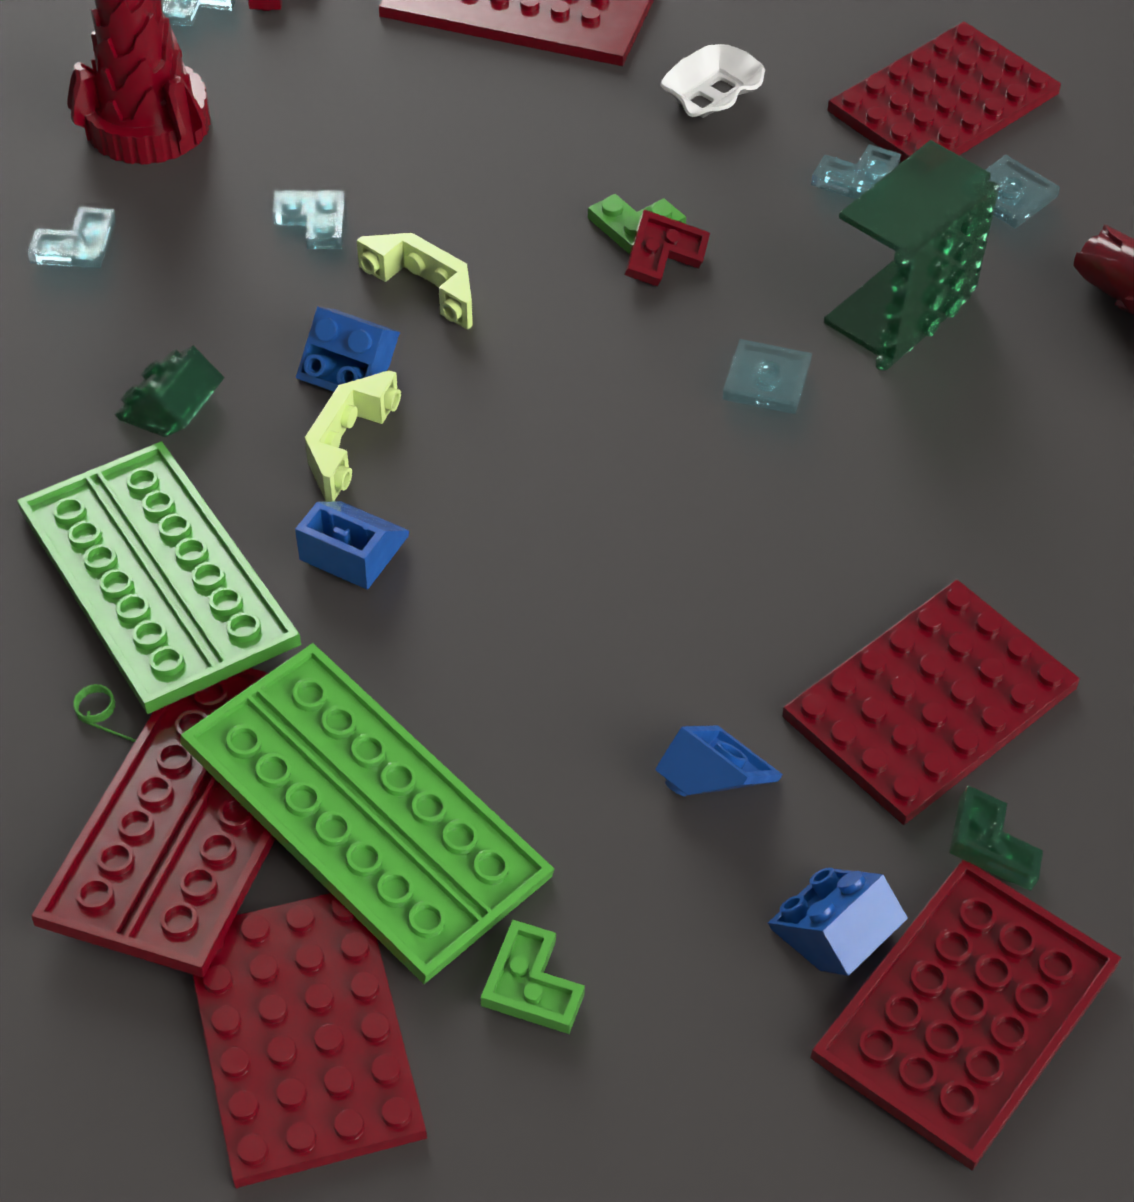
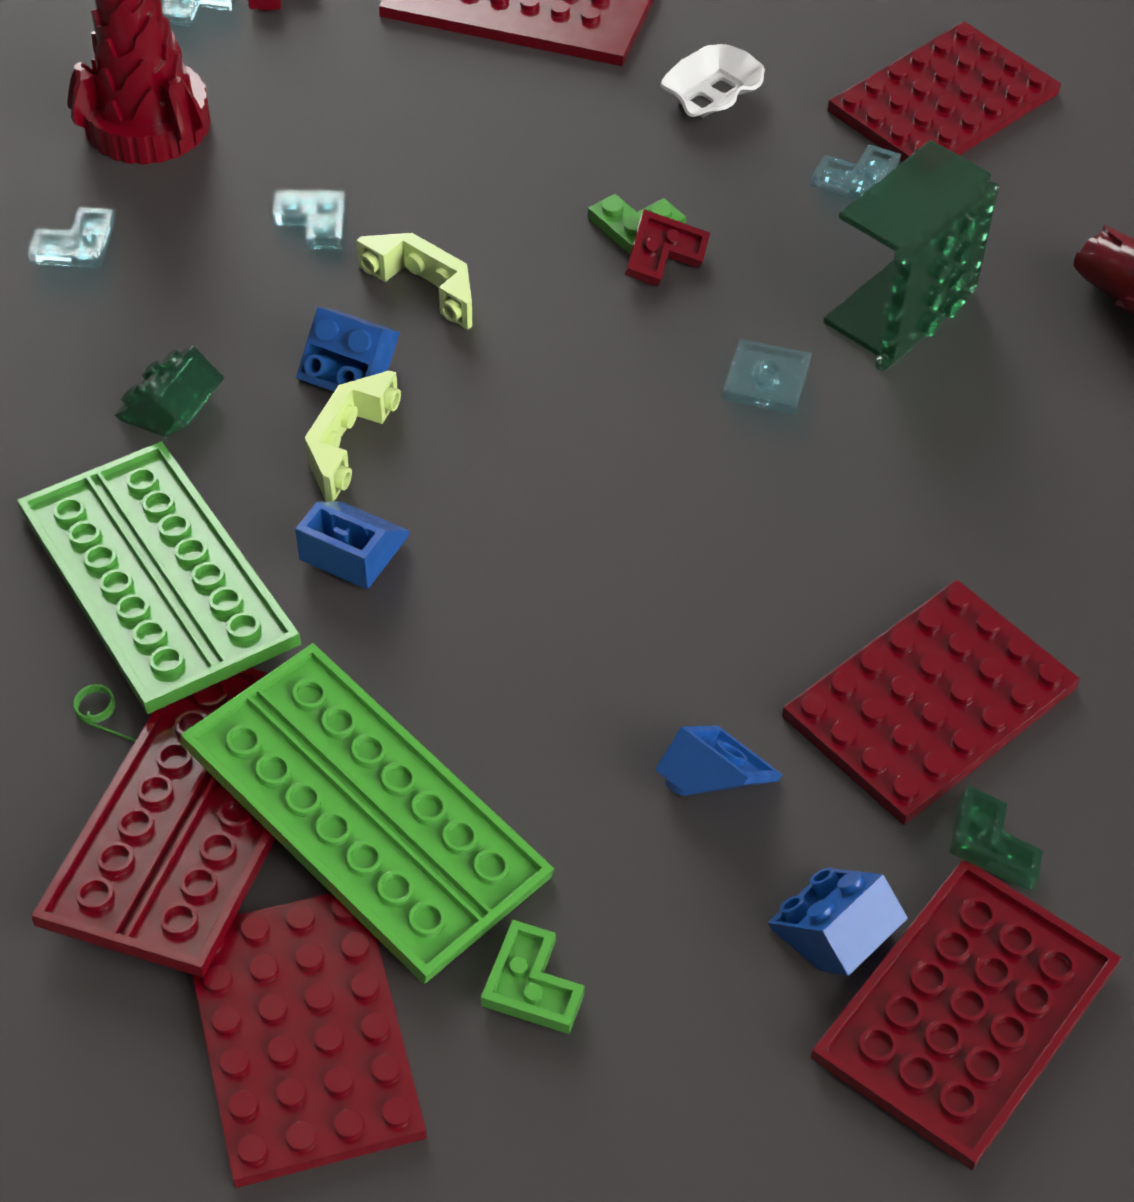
(1020, 191): clear light blue plate -> none

